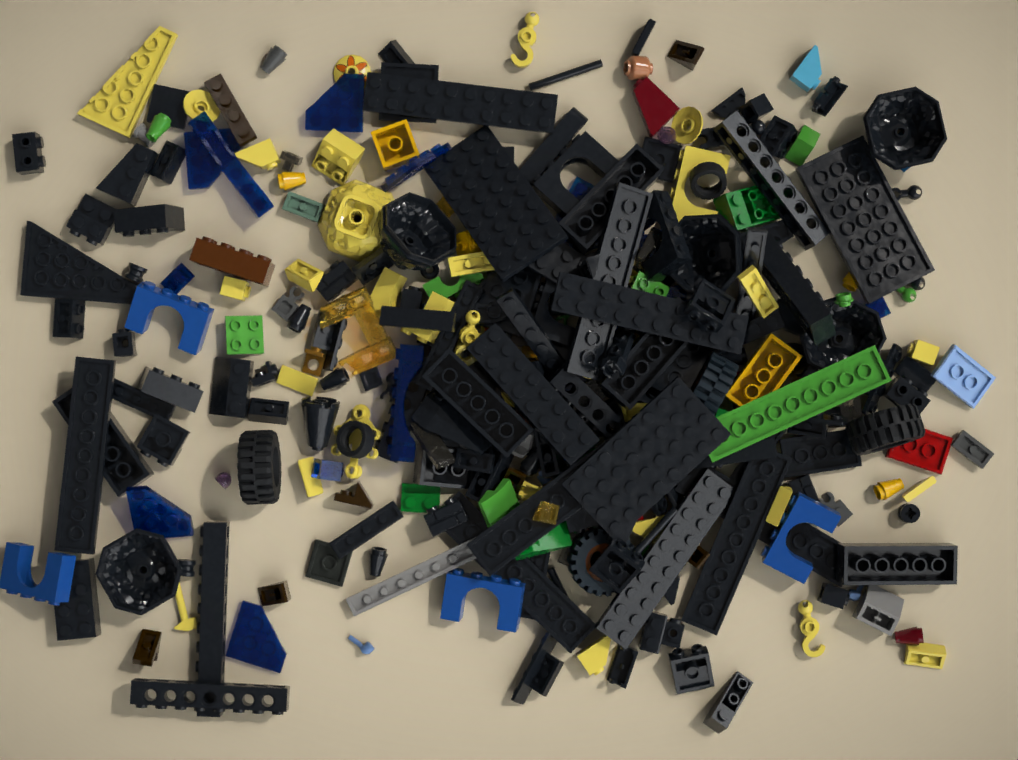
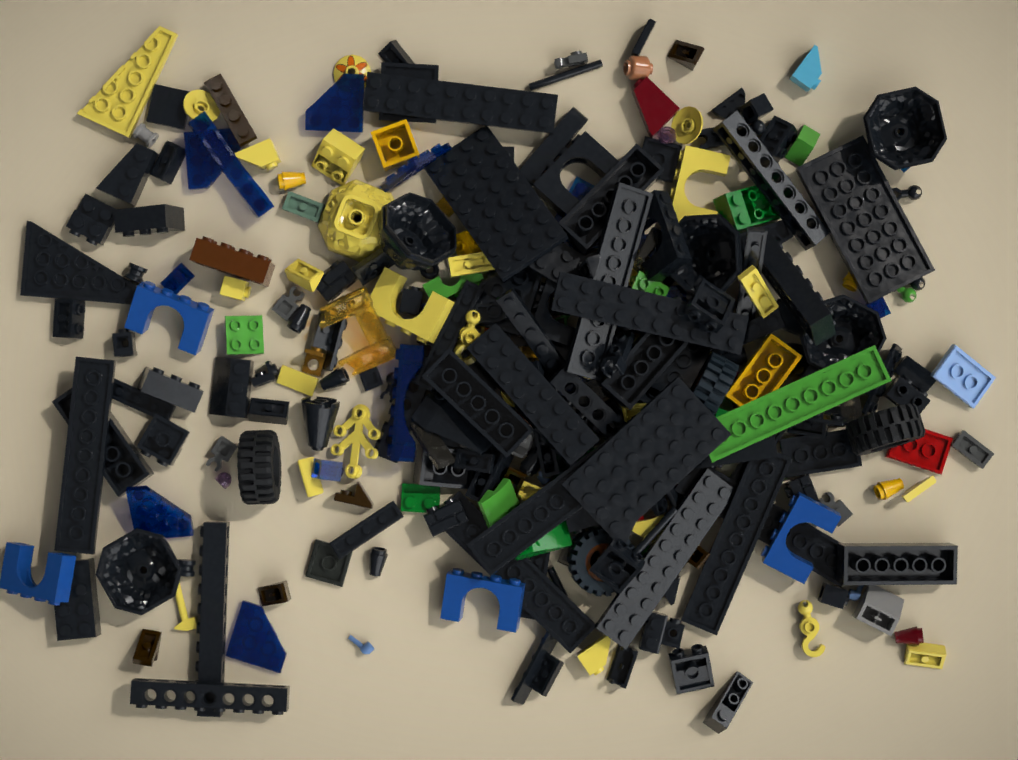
(28, 153): black brick -> none
(159, 125): bright green cone -> none
(223, 451): none -> dark grey plate
(273, 59): dark grey cone -> none
(290, 160): clear smoke tile -> none
(343, 439): black tyre -> none
(410, 578): light grey plate -> none
(417, 318): black tile -> none
(526, 39): light yellow piece -> none
(546, 513): clear yellow slope -> none
(575, 59): none -> dark grey plate
(708, 193): black tyre -> none
(779, 505): light yellow slope -> none
(827, 100): black hinge -> none
(844, 299): bright green plate -> none
(905, 514): black wheel -> none
(923, 352): light yellow brick -> none

